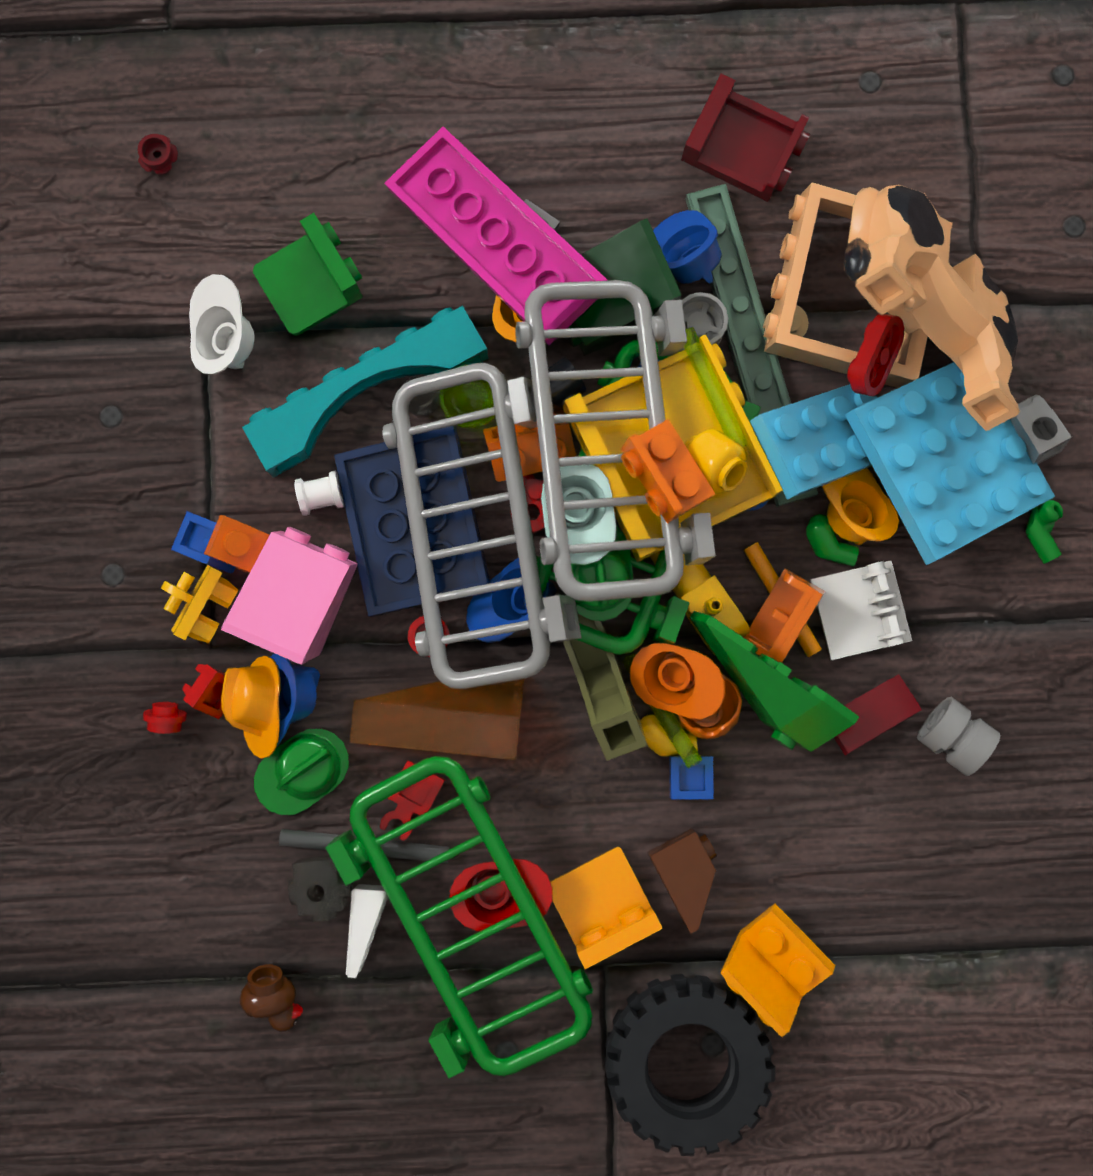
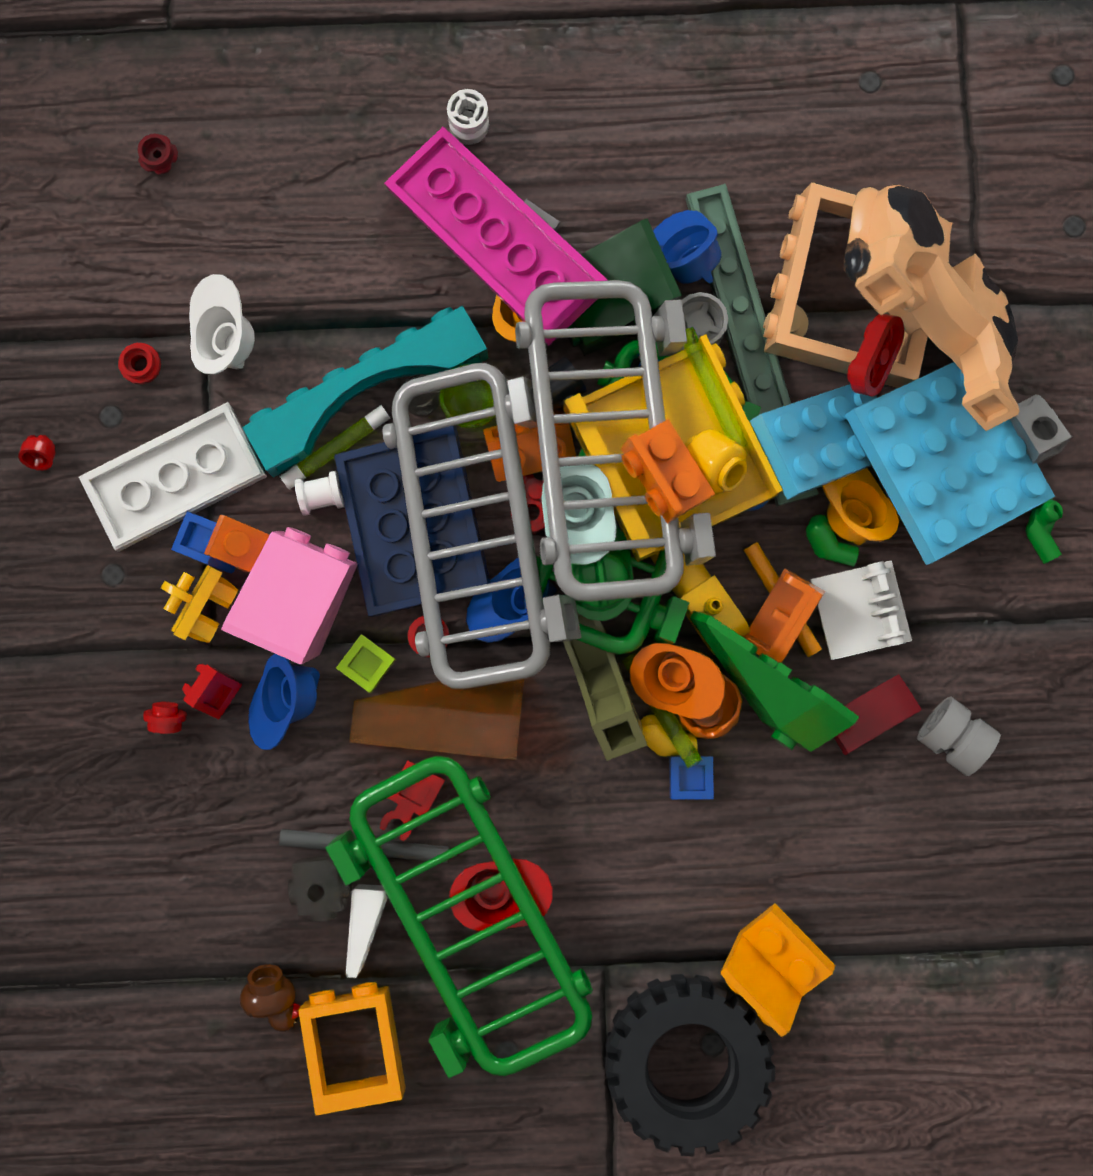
(37, 452): none -> red hinge
(129, 357): none -> red plate
(172, 476): none -> white tile
(252, 704): light orange piece -> none
(301, 771): green piece -> none
(309, 278): green bracket -> none
(335, 446): none -> clear neon green bar
(361, 1091): none -> light orange window
(366, 663): none -> lime plate
(469, 126): none -> white wheel
(603, 907): light orange bracket -> none
(686, 874): reddish brown slope -> none
(744, 141): dark red panel -> none

